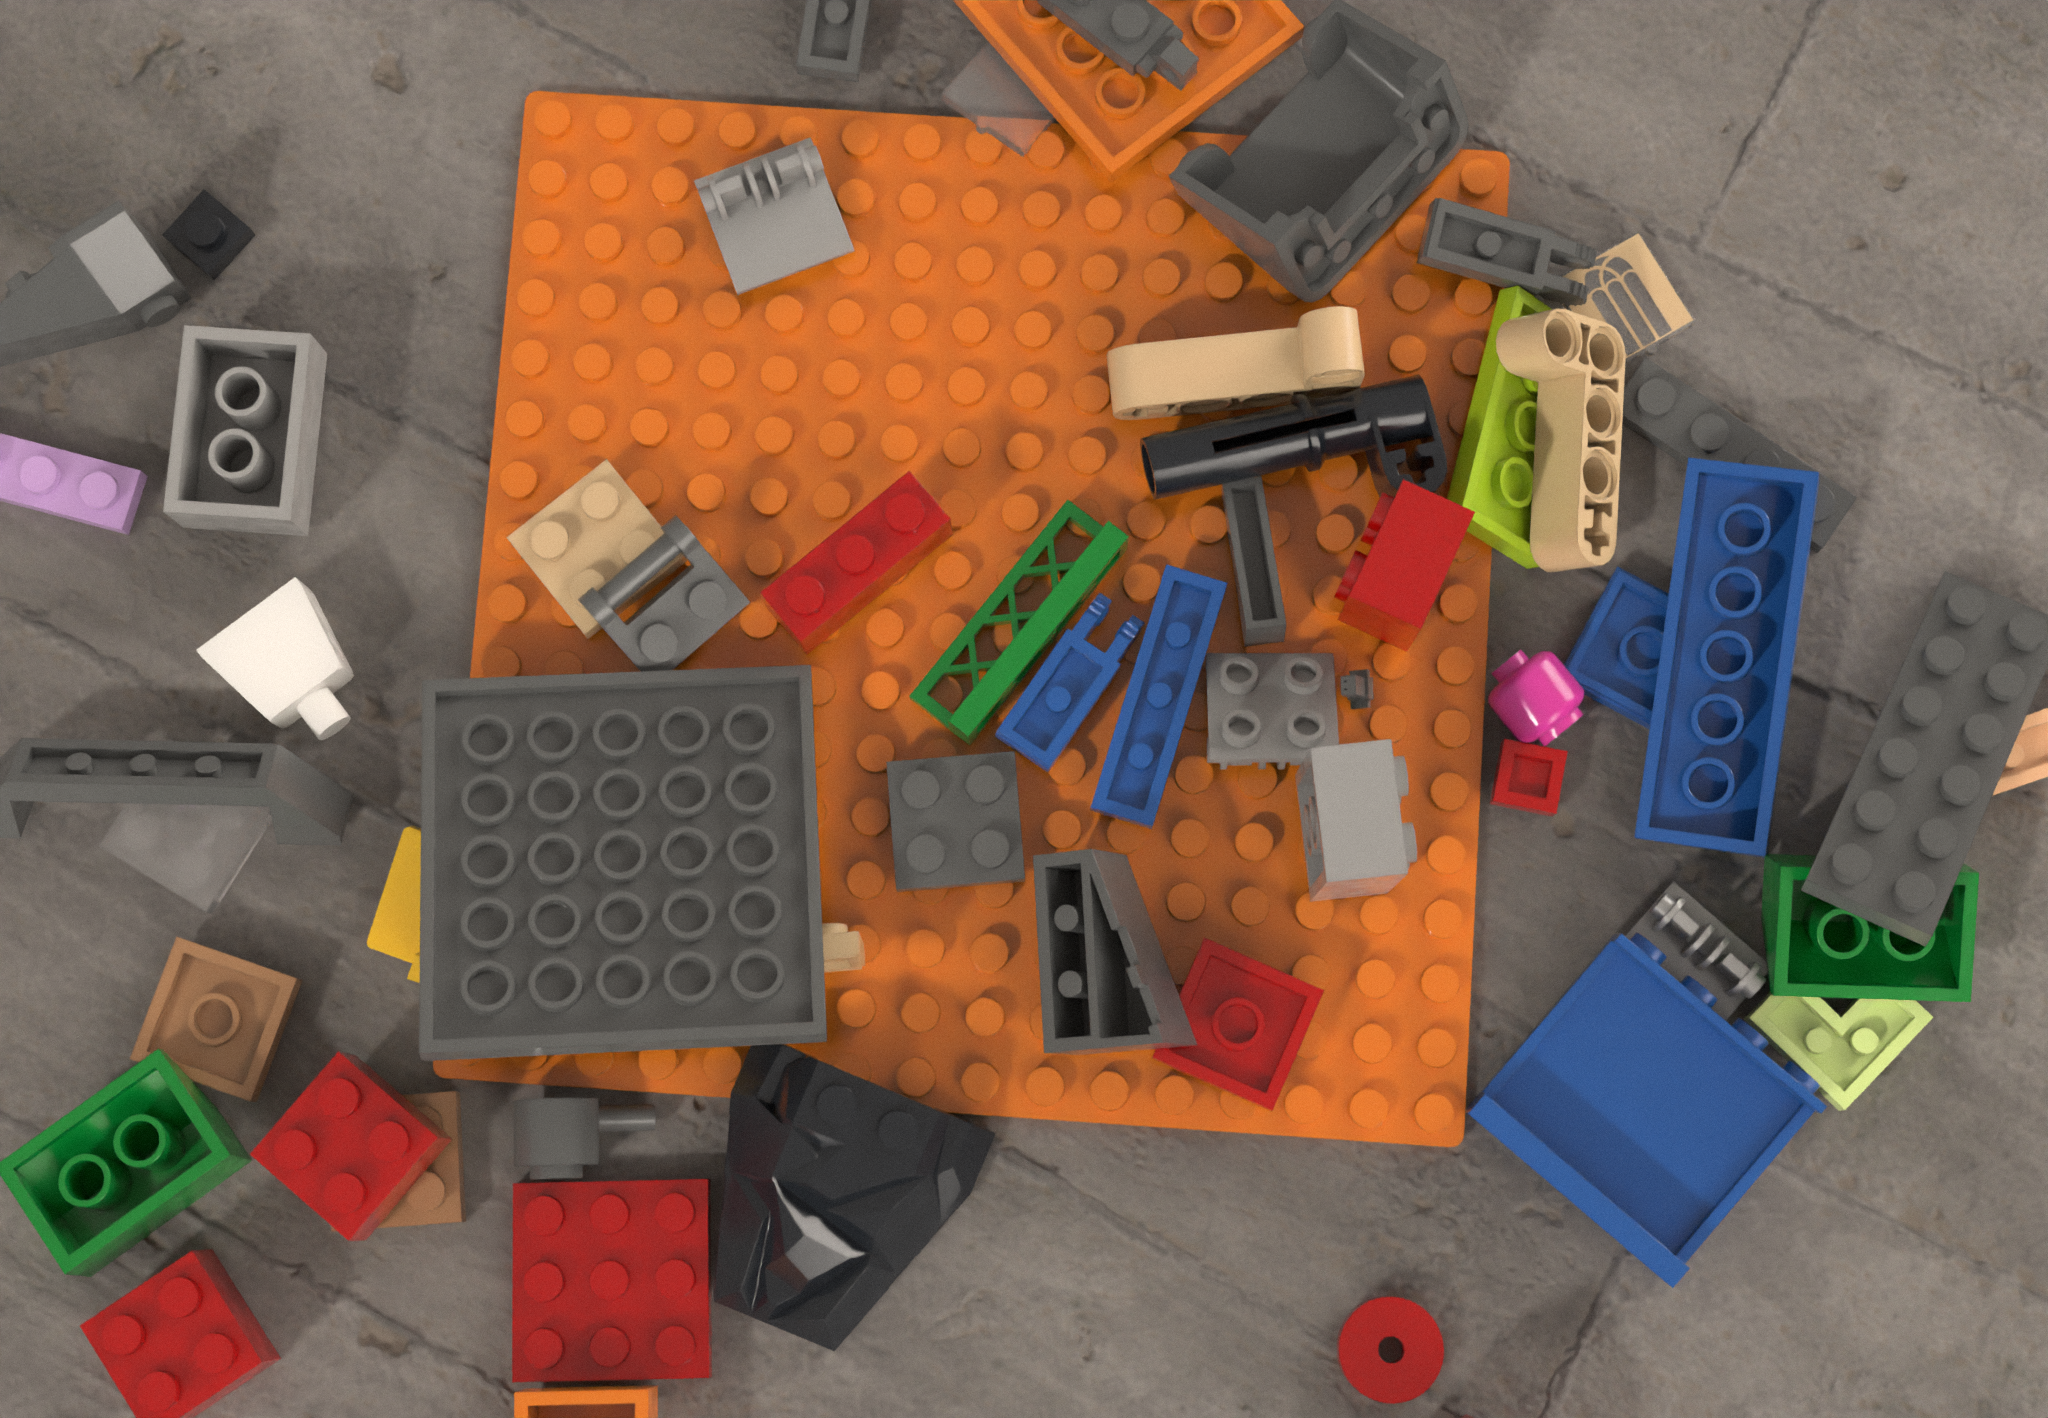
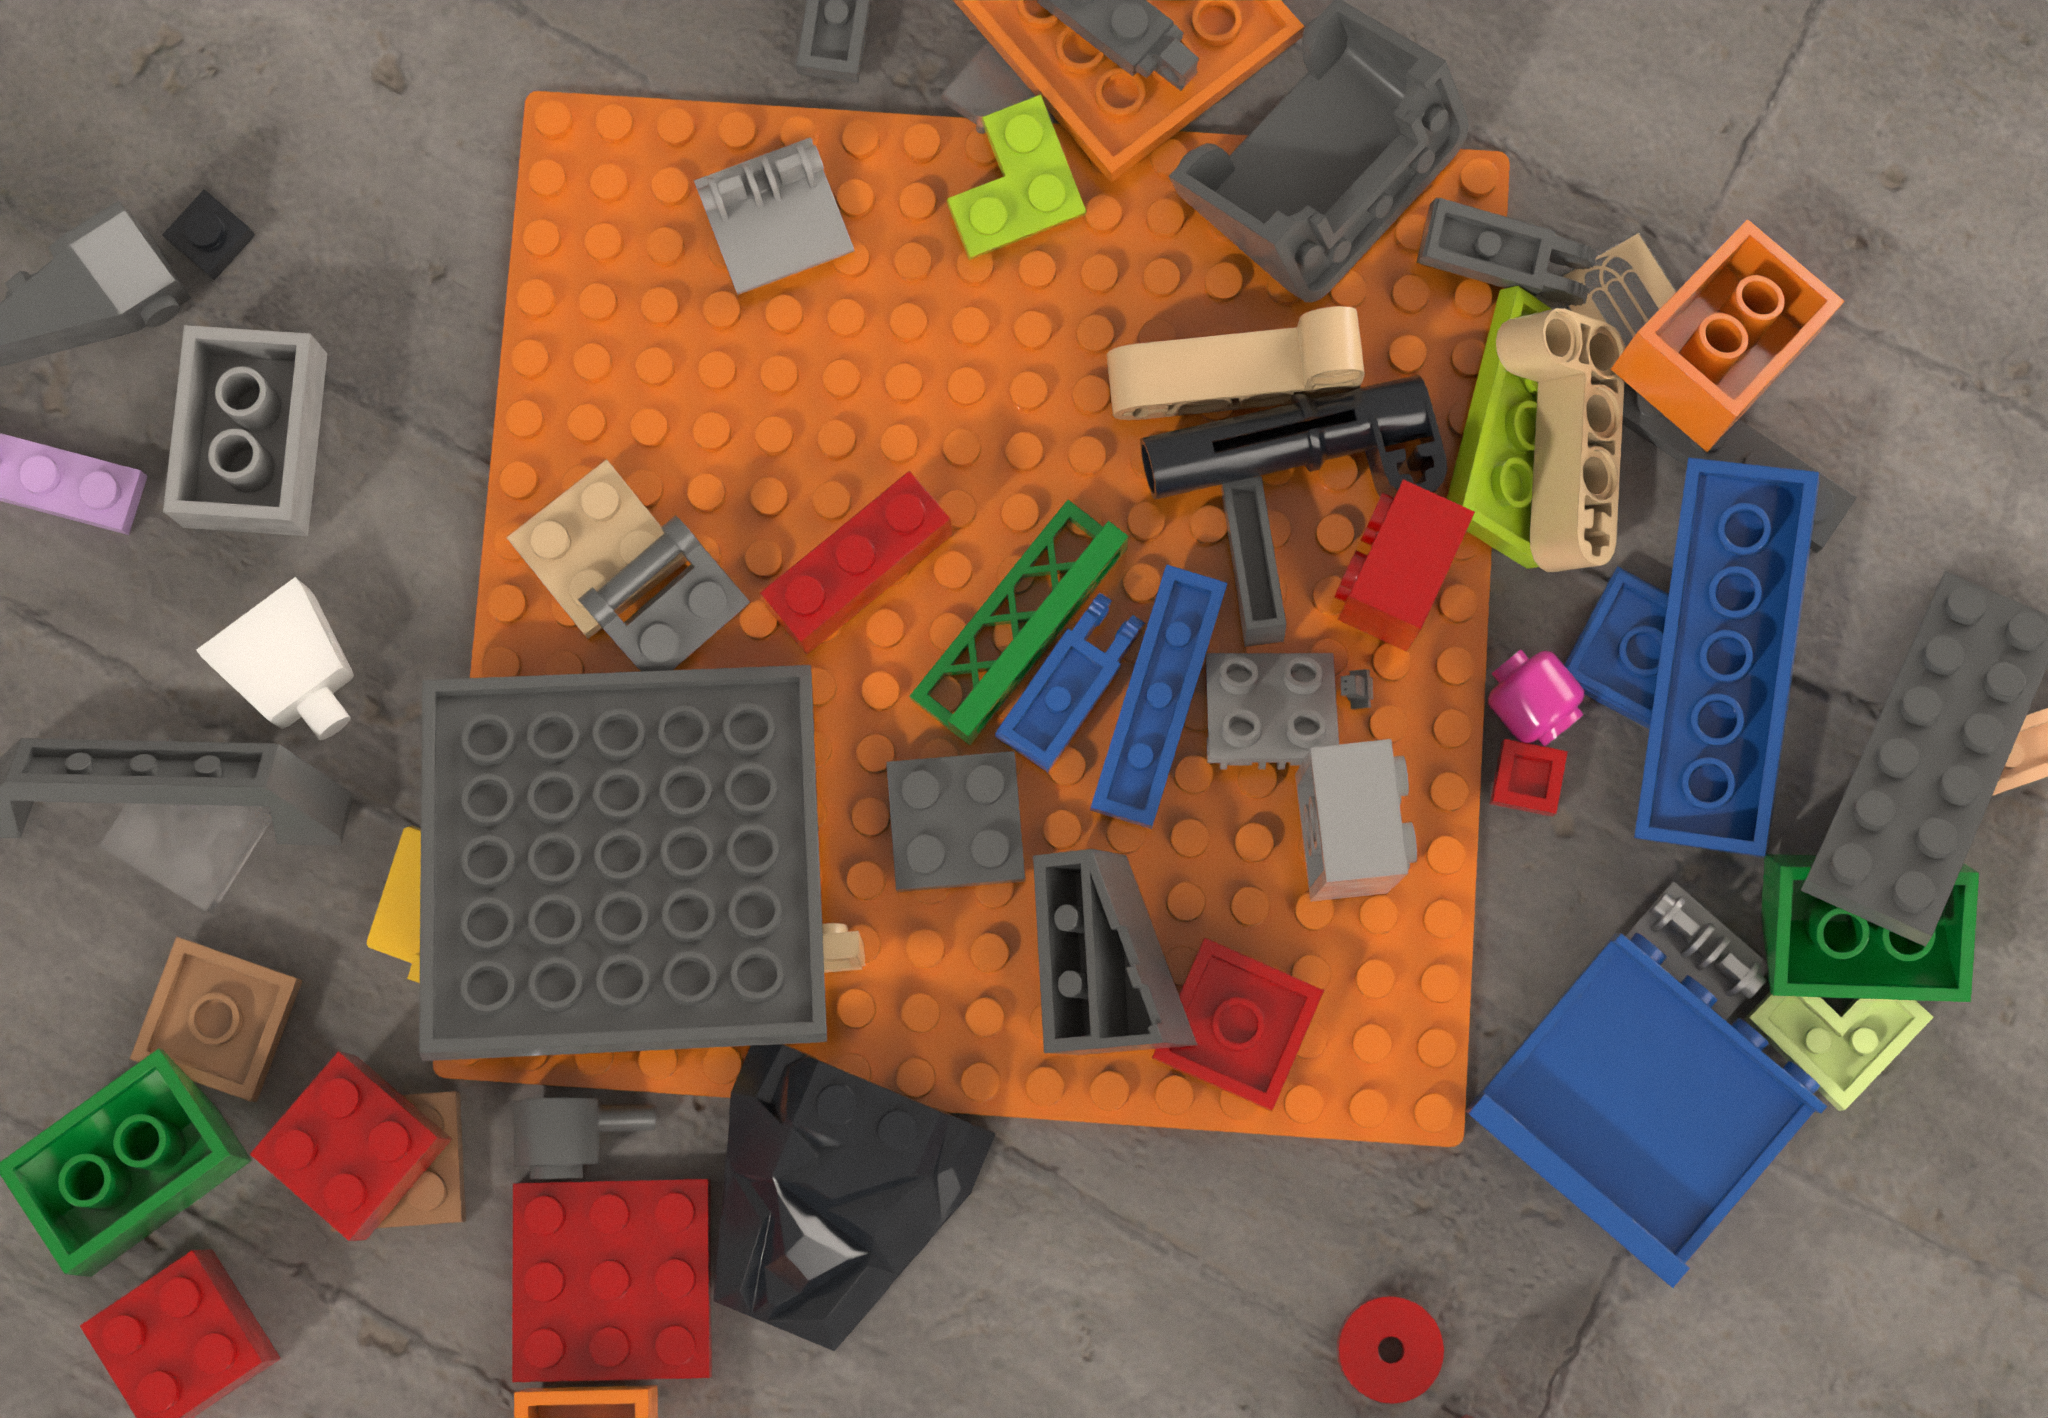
(1034, 188): none -> lime plate
(1726, 335): none -> orange brick

